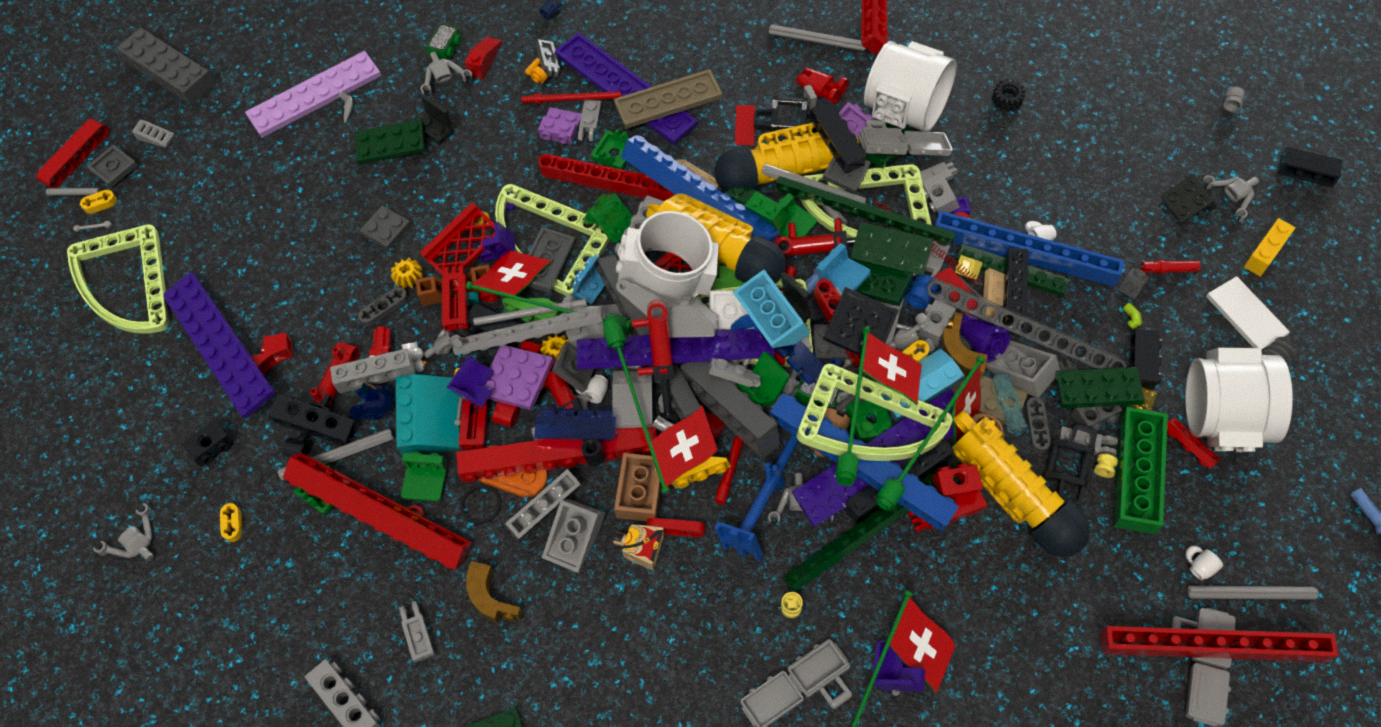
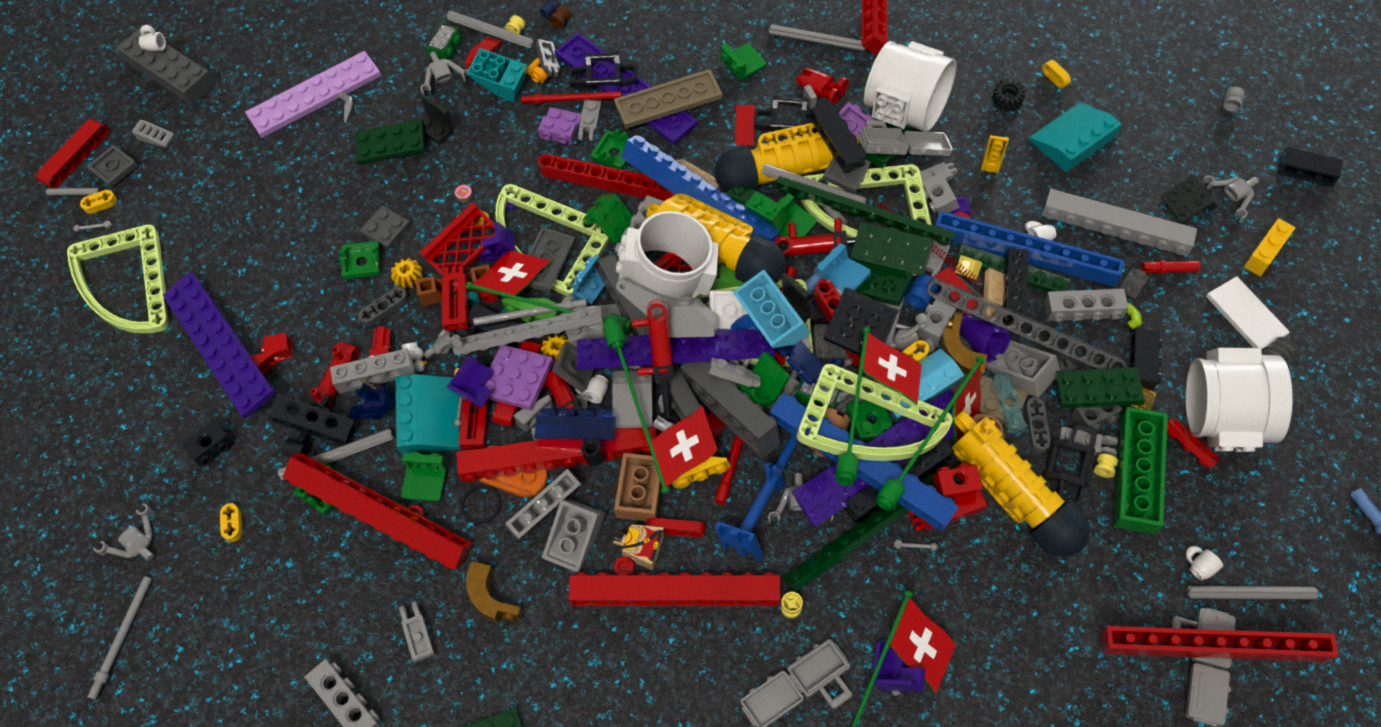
(102, 676): none -> light grey bar
(151, 41): none -> white piece
(350, 255): none -> green piece
(463, 193): none -> tile
(490, 29): none -> light grey axle
(498, 74): none -> teal slope
(515, 25): none -> light yellow wheel
(526, 418): none -> light grey slope
(560, 16): none -> reddish brown wheel
(617, 80): none -> black bar
(624, 565): none -> red tile
(674, 589): none -> red brick
(742, 61): none -> green bracket
(898, 544): none -> light grey hinge
(993, 153): none -> yellow slope
(1056, 74): none -> yellow beam
(1076, 135): none -> teal slope
(1094, 300): none -> light grey brick
(1119, 222): none -> light grey brick

